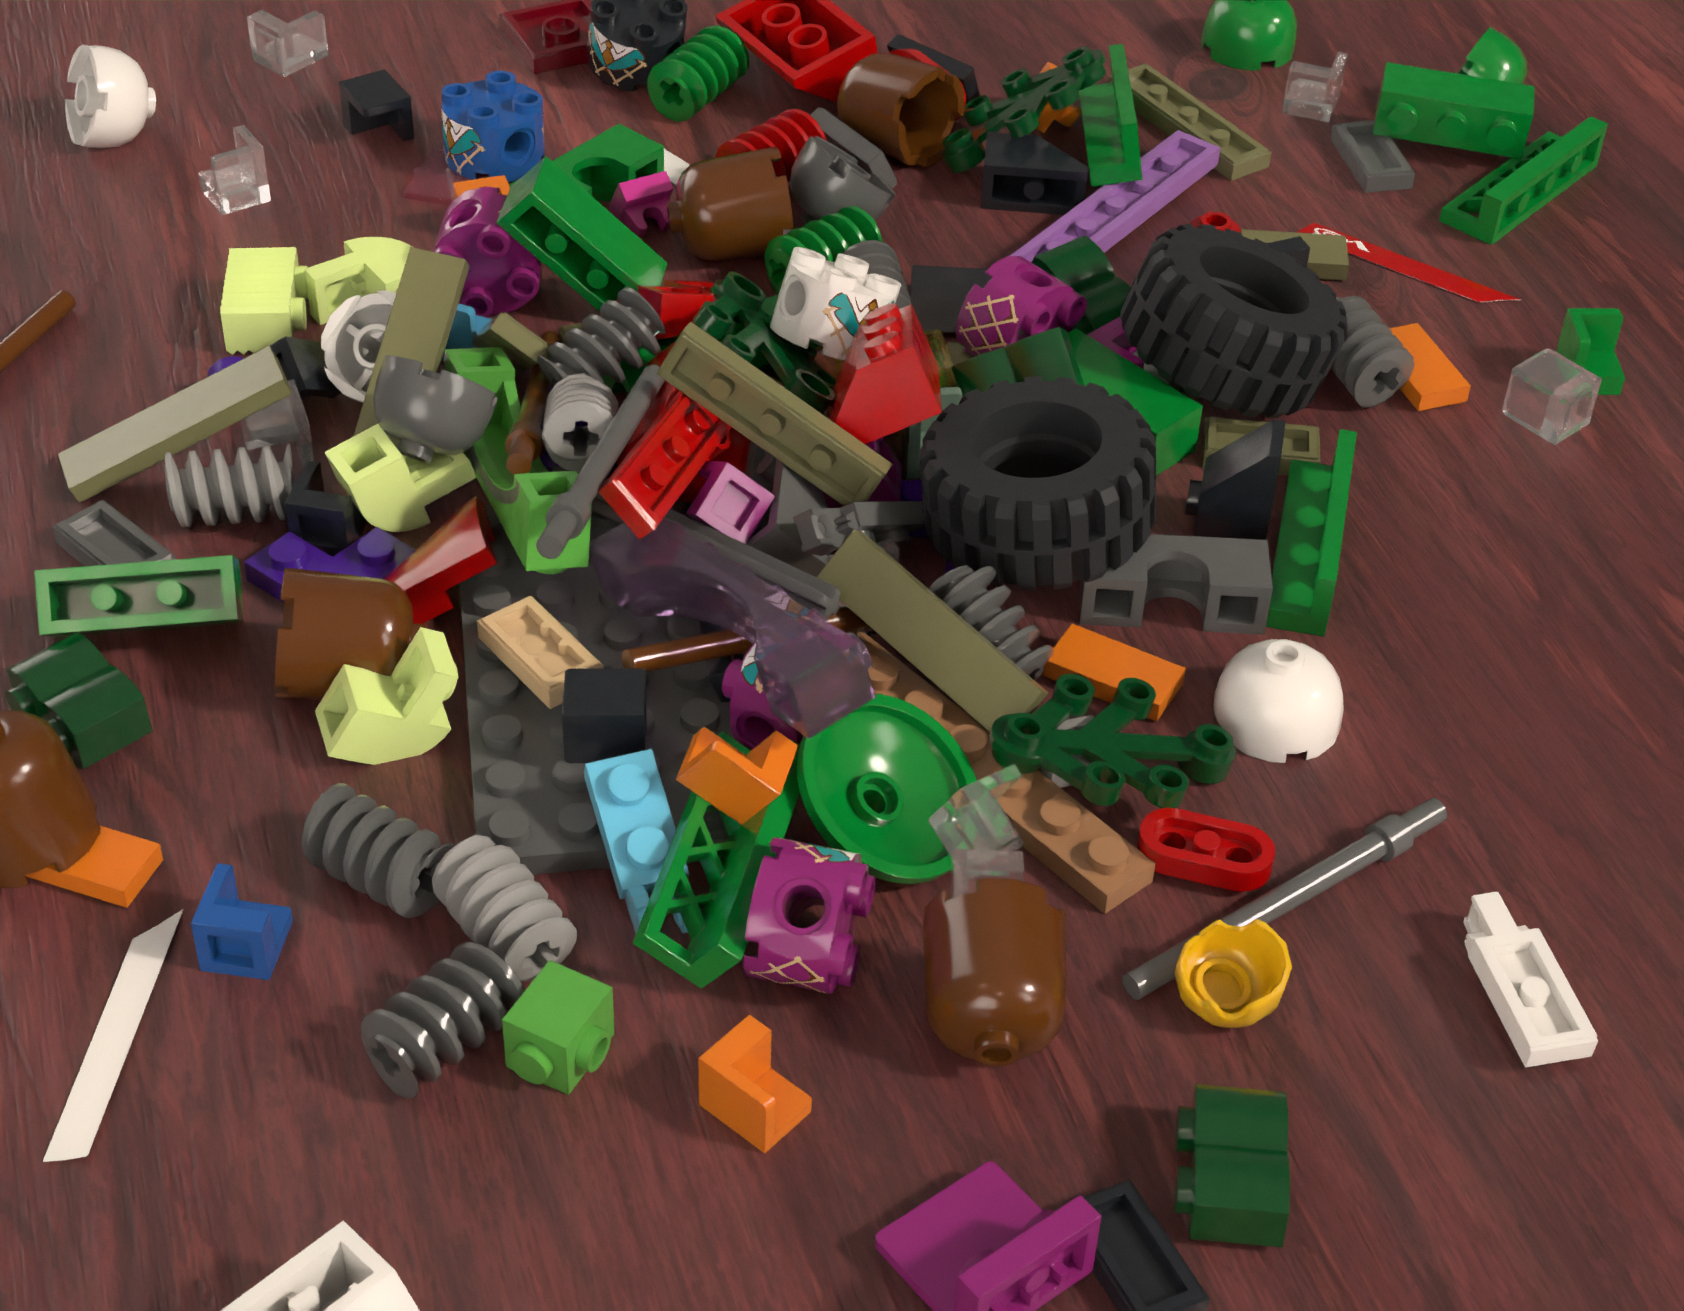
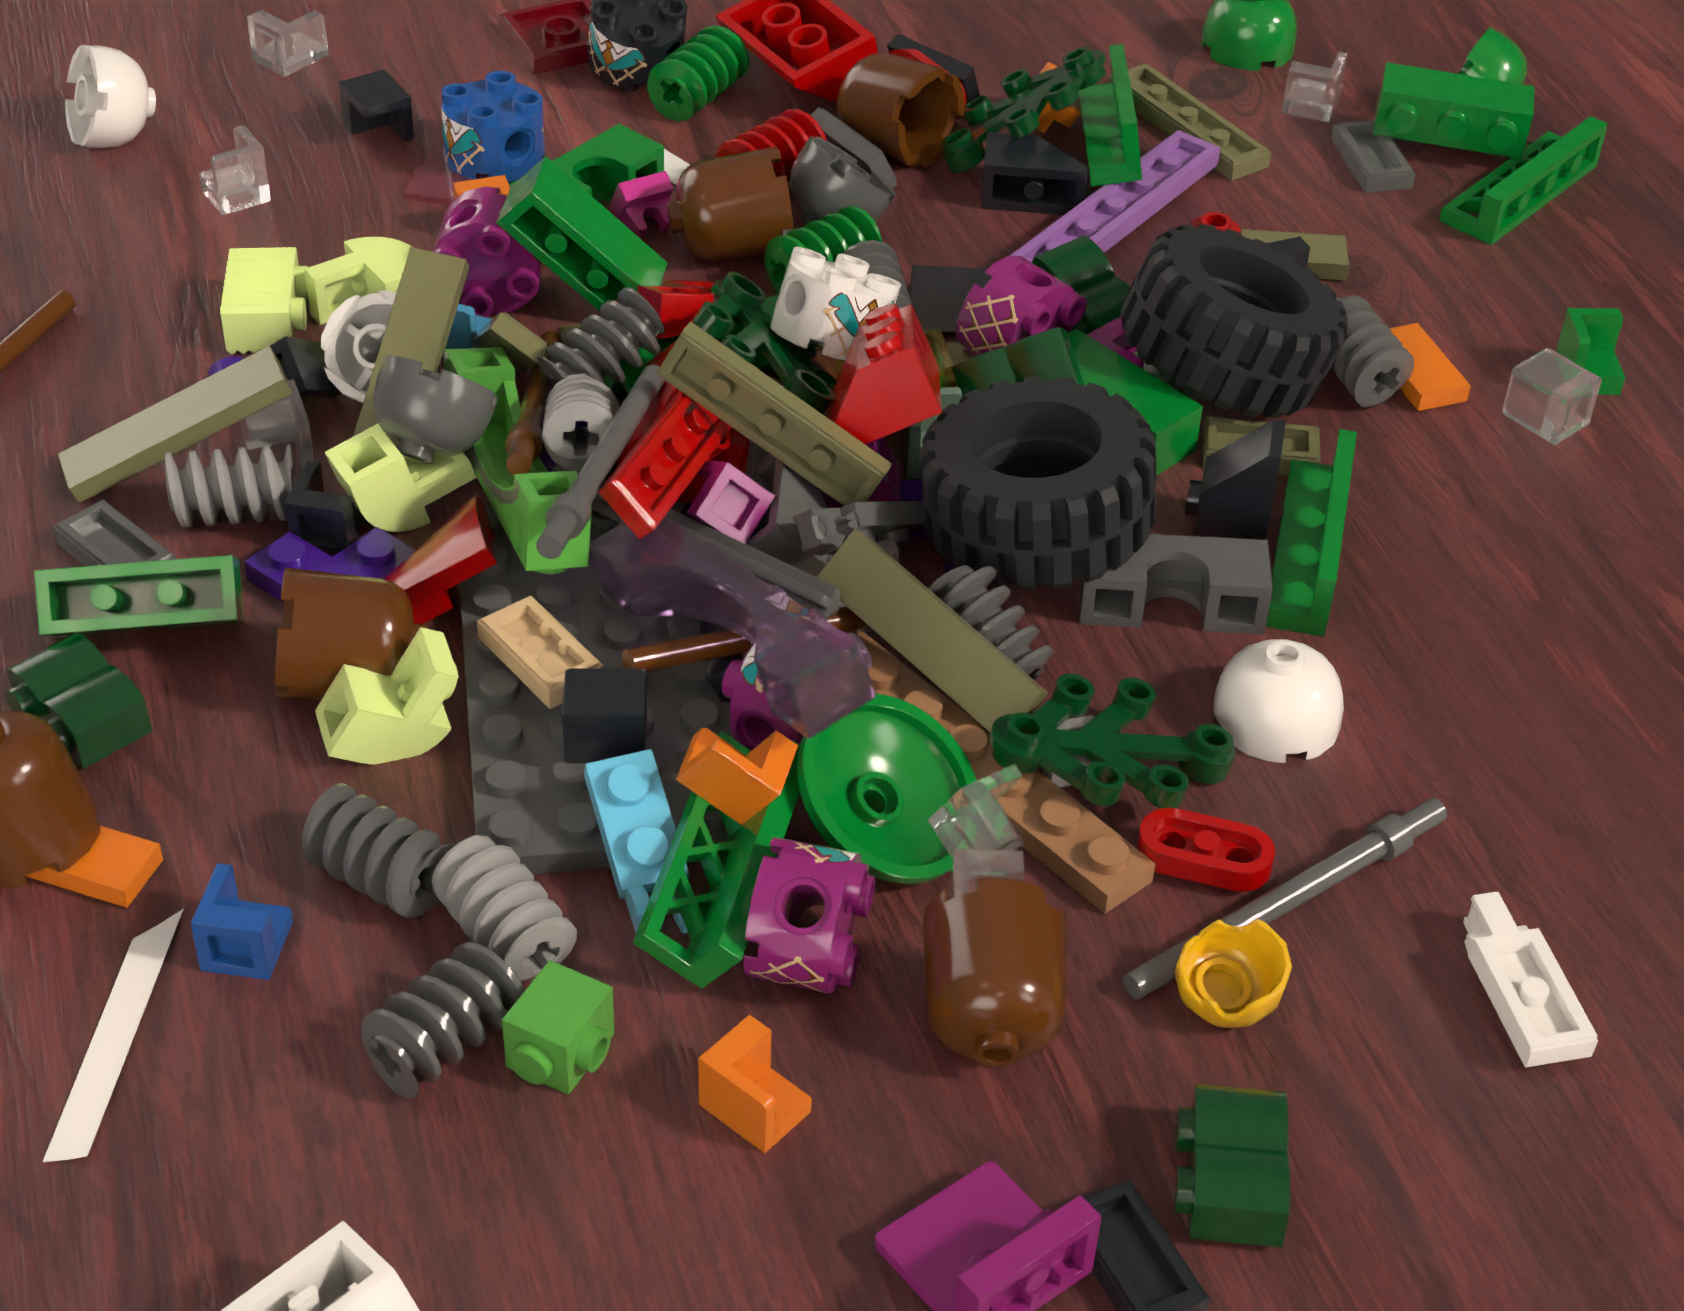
(1110, 661): orange tile -> none
(1413, 268): red sticker -> none

